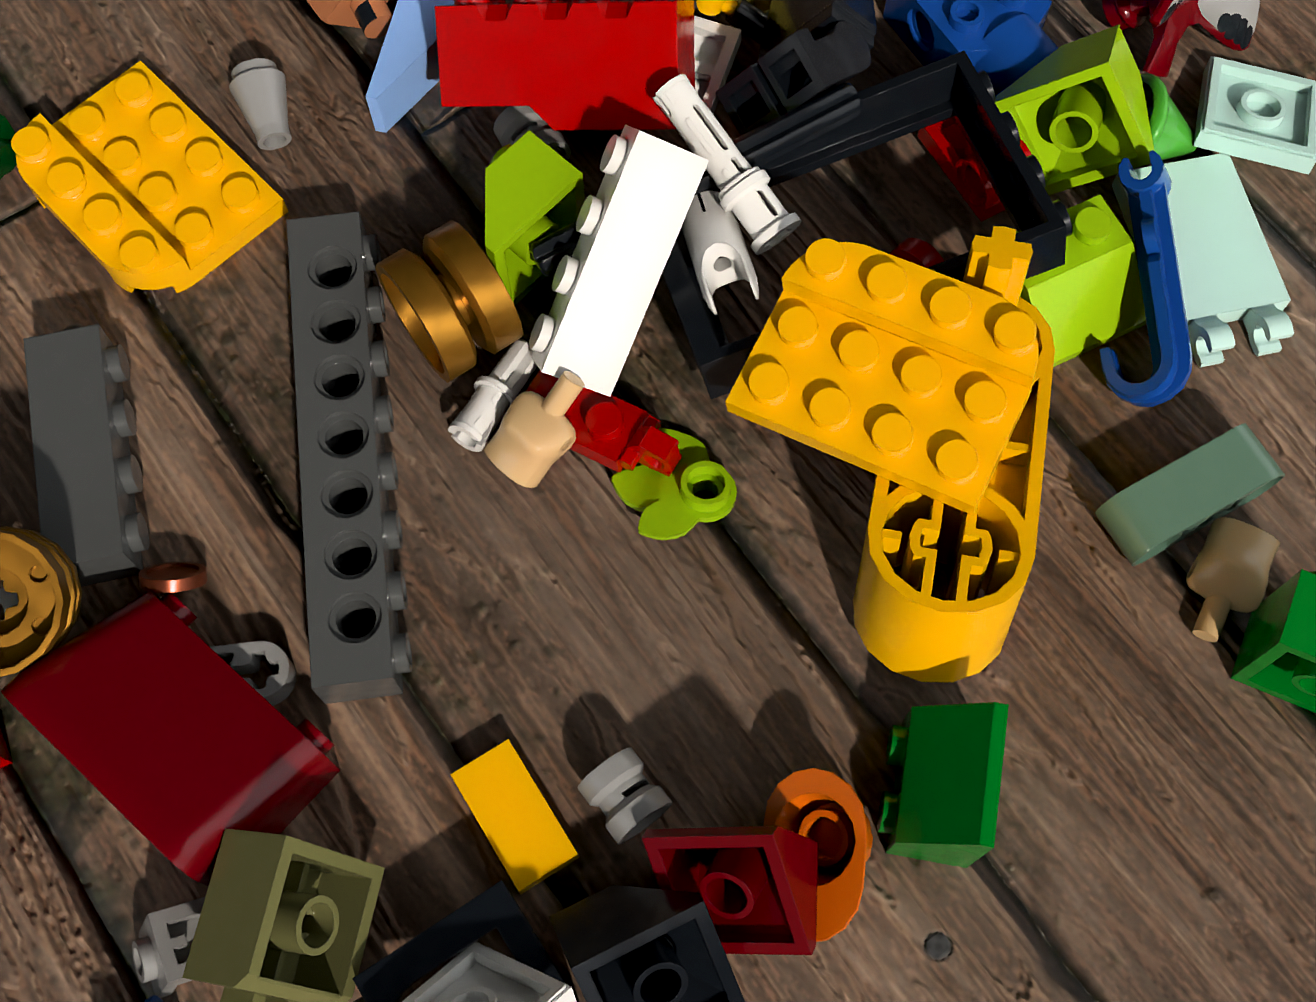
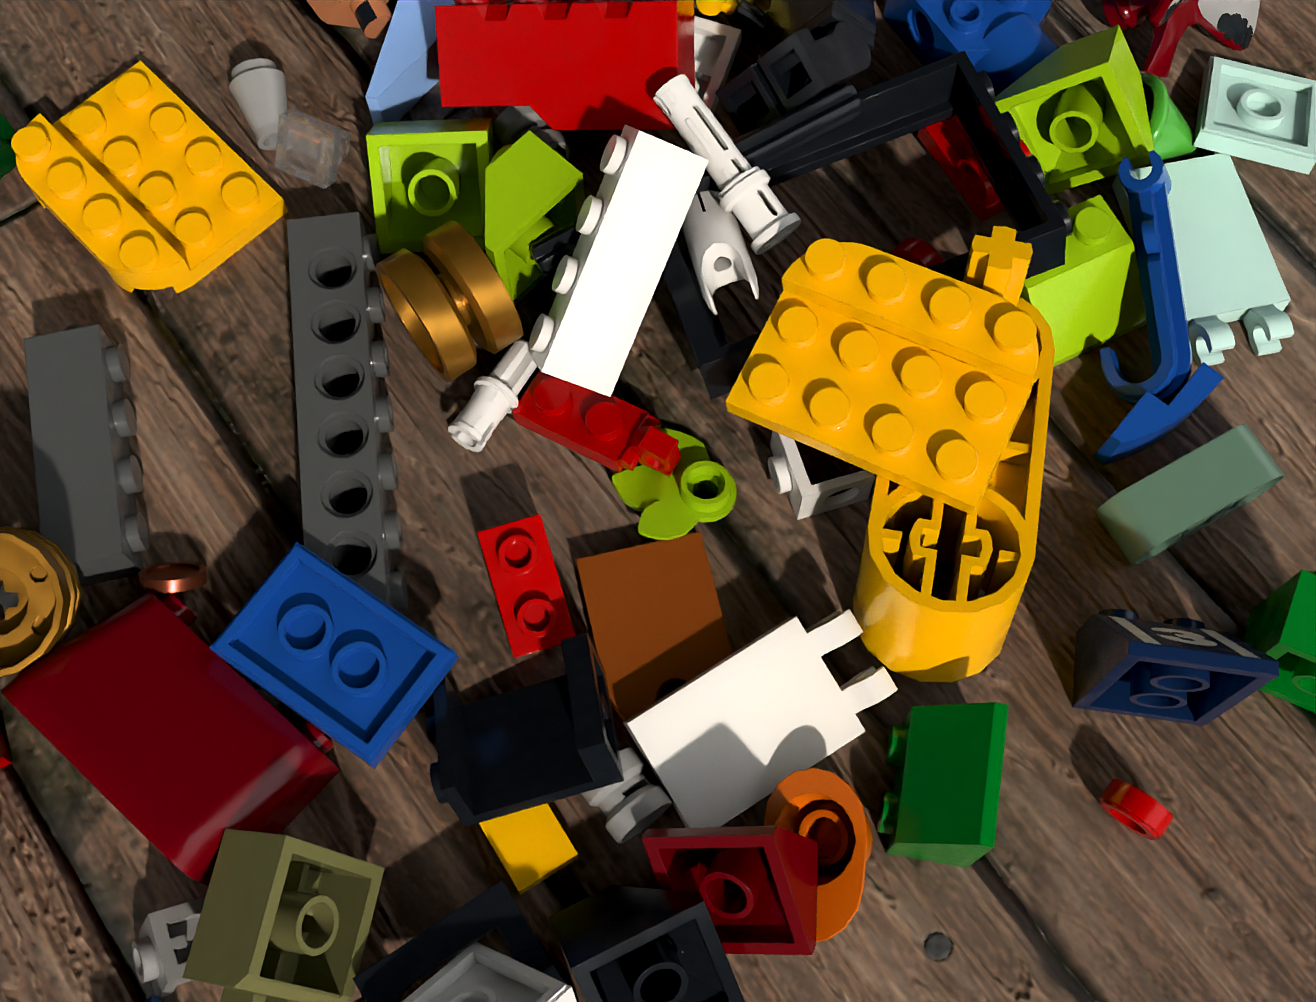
(310, 148): none -> clear tile
(335, 654): none -> blue tile
(427, 177): none -> lime slope
(526, 585): none -> red plate
(526, 741): none -> black panel
(535, 432): tan piece -> none
(653, 618): none -> dark orange tile
(755, 719): none -> white tile
(806, 499): none -> white bracket
(1135, 809): none -> red tile
(1153, 419): none -> blue slope
(1164, 668): none -> dark blue slope
(1230, 573): tan piece -> none

